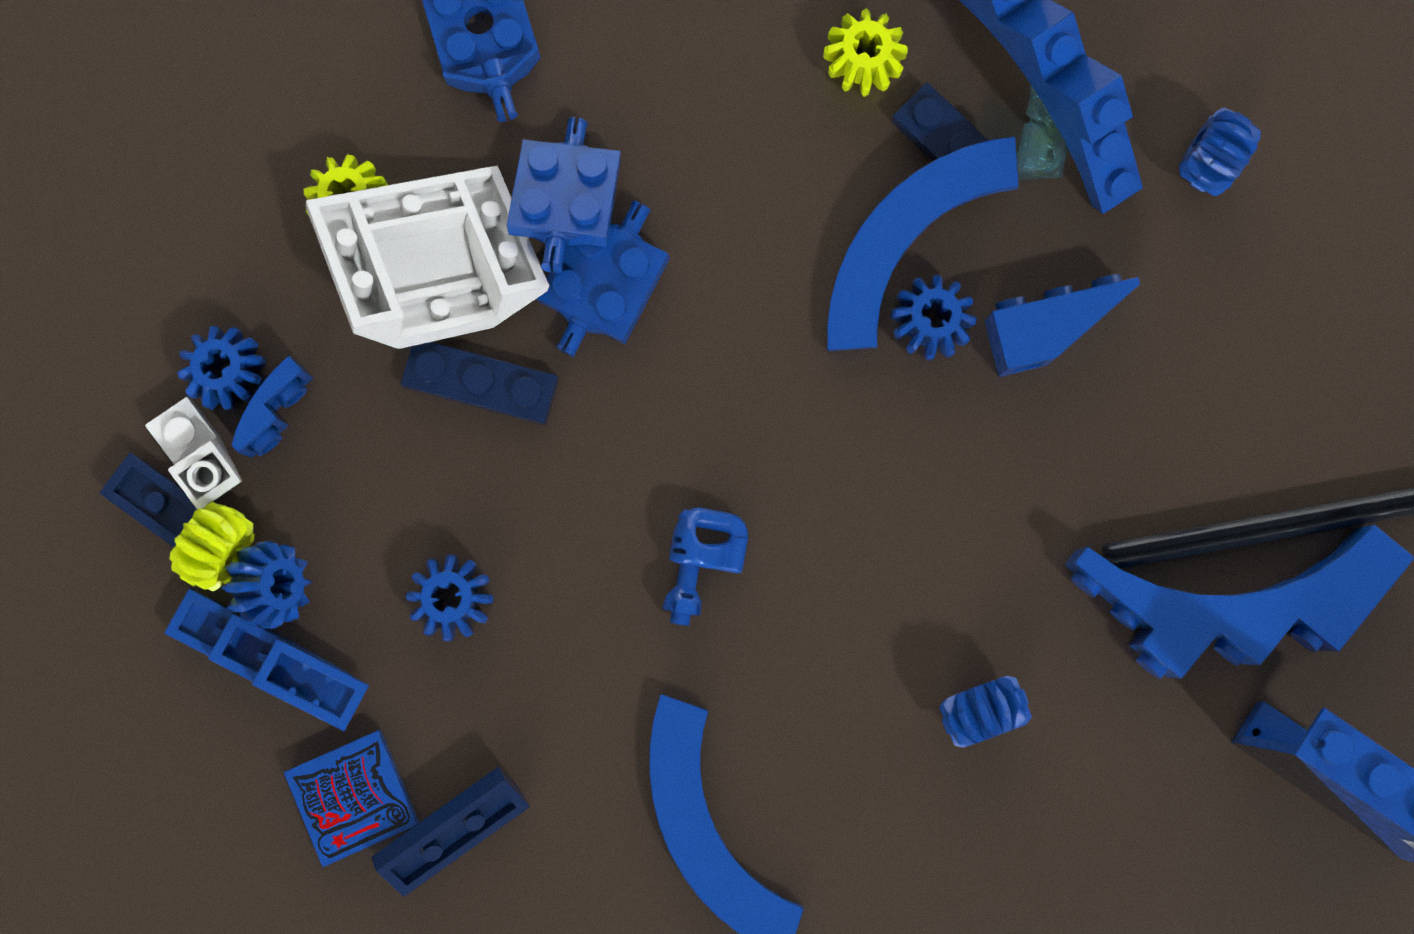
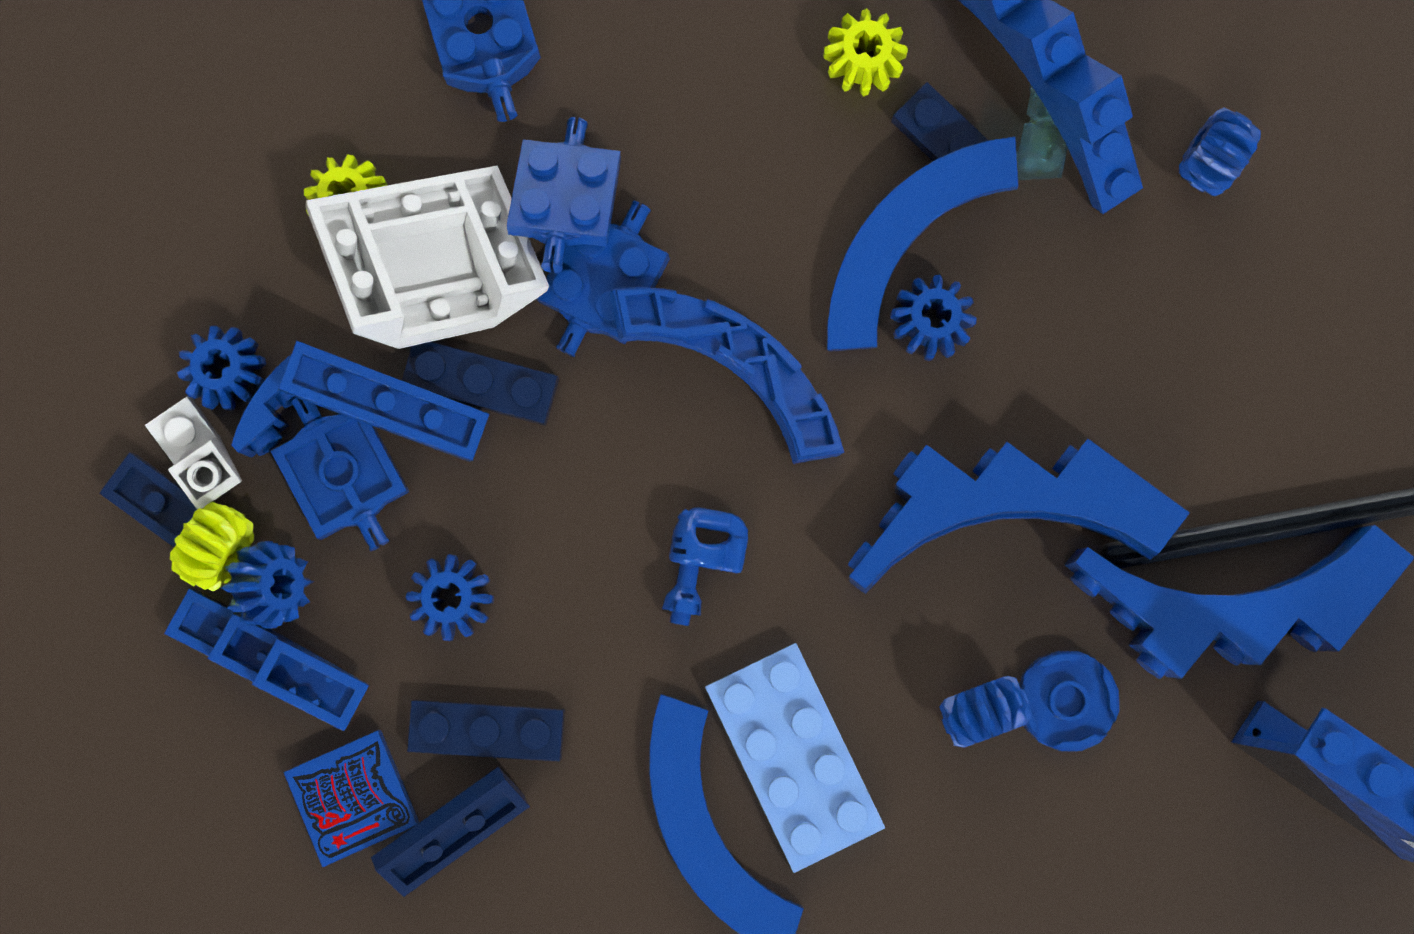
(339, 473): none -> blue plate
(383, 401): none -> blue plate
(486, 730): none -> dark blue plate
(743, 349): none -> blue tile
(795, 757): none -> light blue plate
(1037, 332): blue slope -> none
(1069, 700): none -> blue tile
(1089, 492): none -> blue arch

